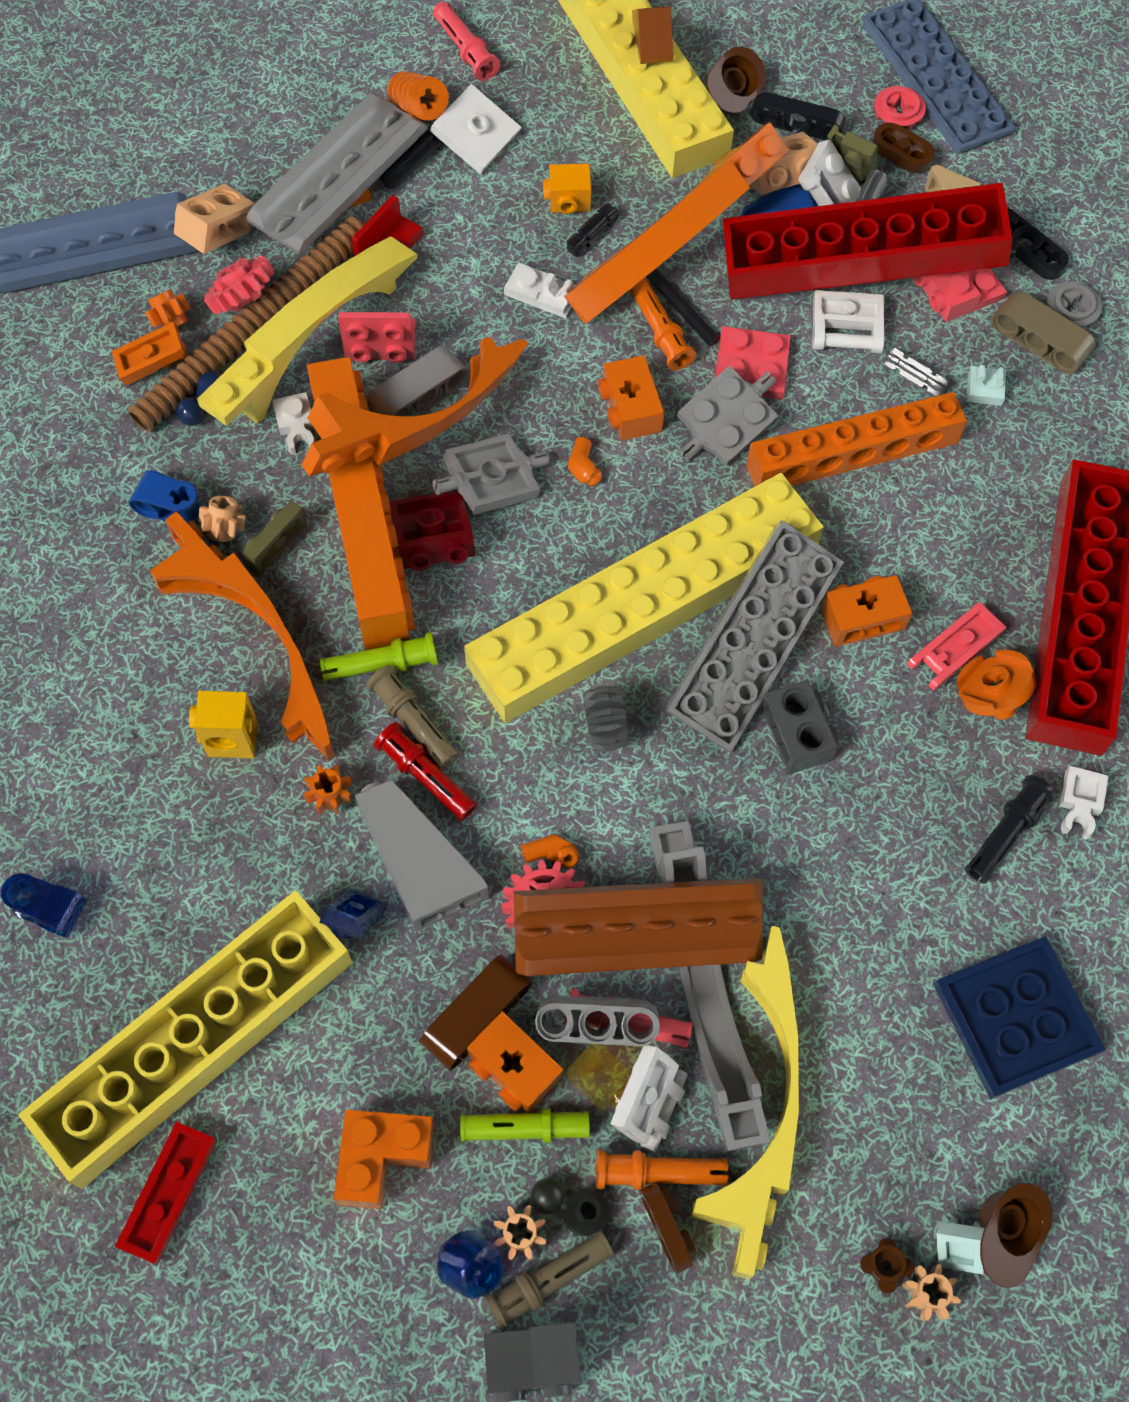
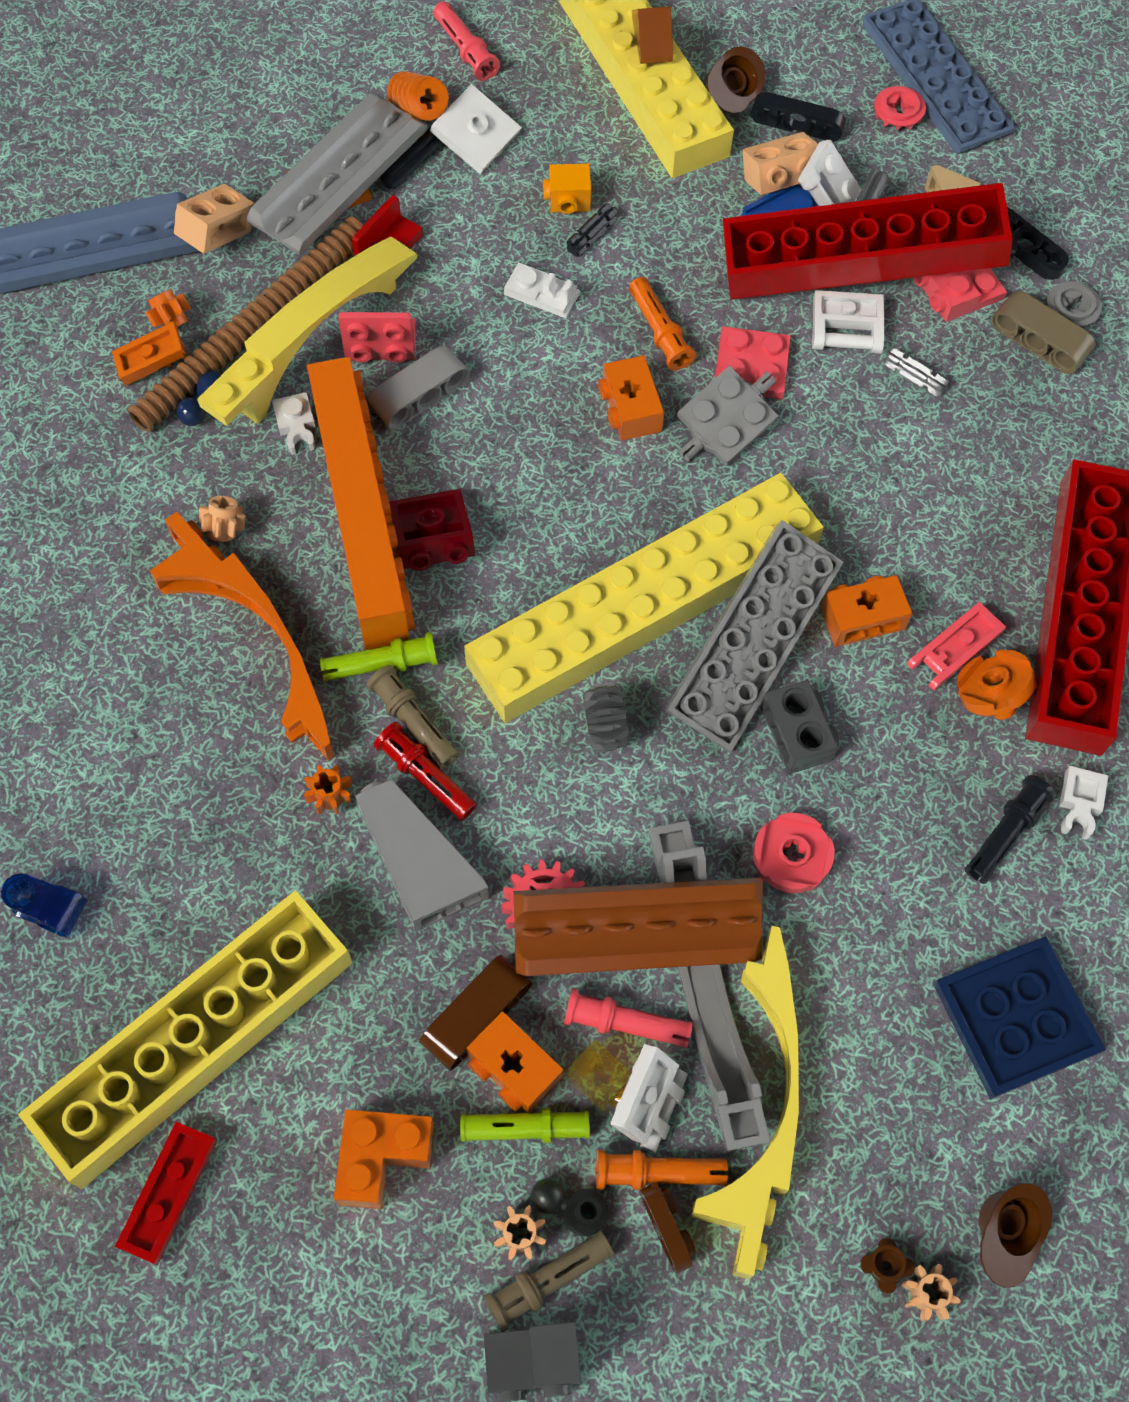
(162, 496): blue piece -> none
(224, 724): yellow brick -> none
(238, 284): coral gear -> none
(273, 540): olive plate -> none
(353, 914): clear blue plate -> none
(357, 434): orange slope -> none
(469, 1264): clear blue head -> none
(491, 473): light grey plate -> none
(552, 848): orange arm -> none
(577, 1030): light grey beam -> none
(581, 466): orange arm -> none
(683, 307): black bar -> none
(715, 193): orange slope -> none
(811, 841): none -> coral plate
(856, 152): olive plate -> none
(858, 441): orange brick -> none
(906, 149): reddish brown plate -> none
(959, 1246): light aqua tile -> none
(986, 385): light aqua tile -> none

